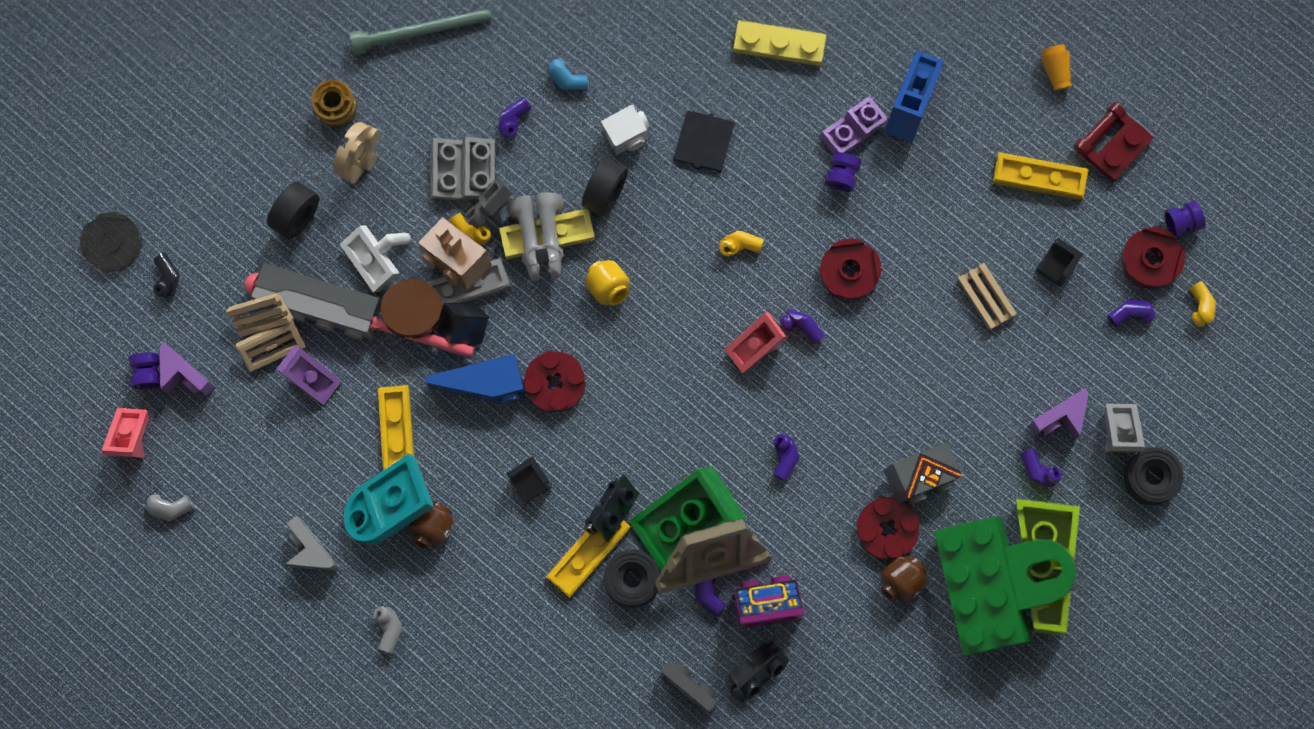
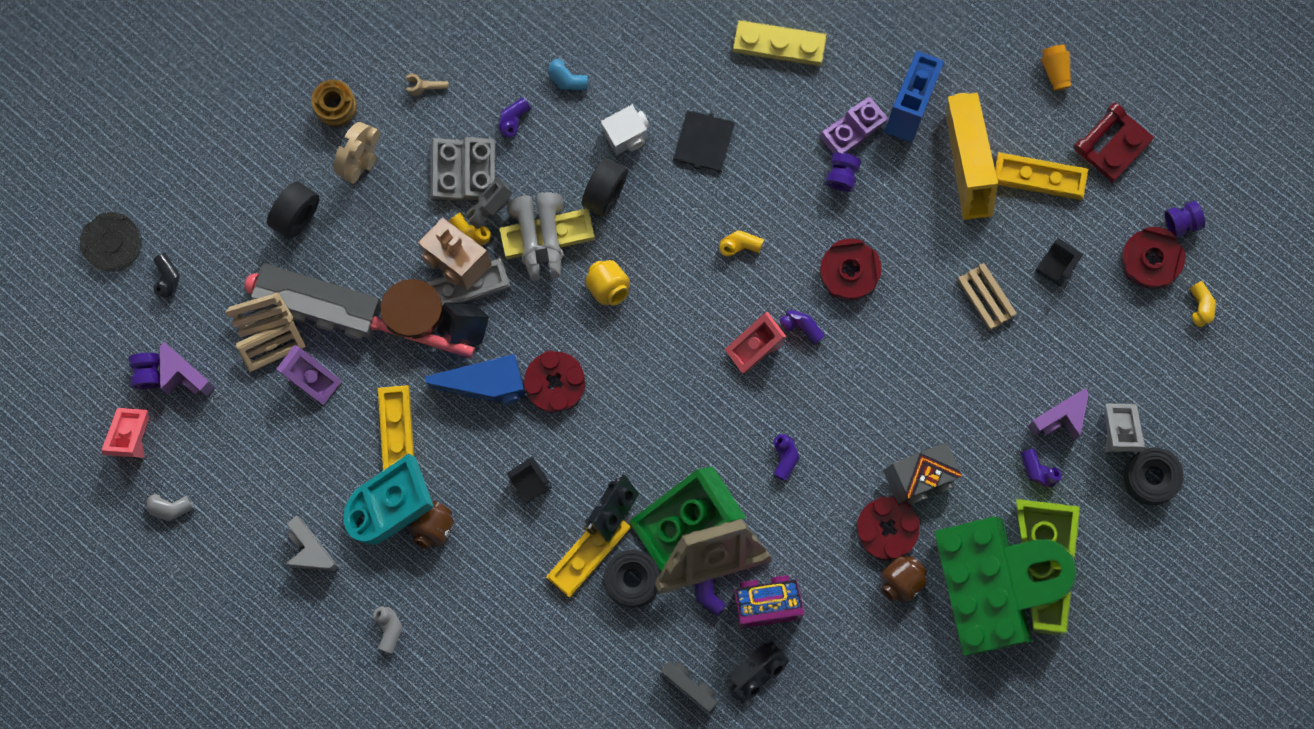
(364, 41): sand green piece -> none
(370, 255): white plate -> none
(424, 85): none -> tan hand
(971, 156): none -> yellow slope
(1132, 308): dark purple arm -> none

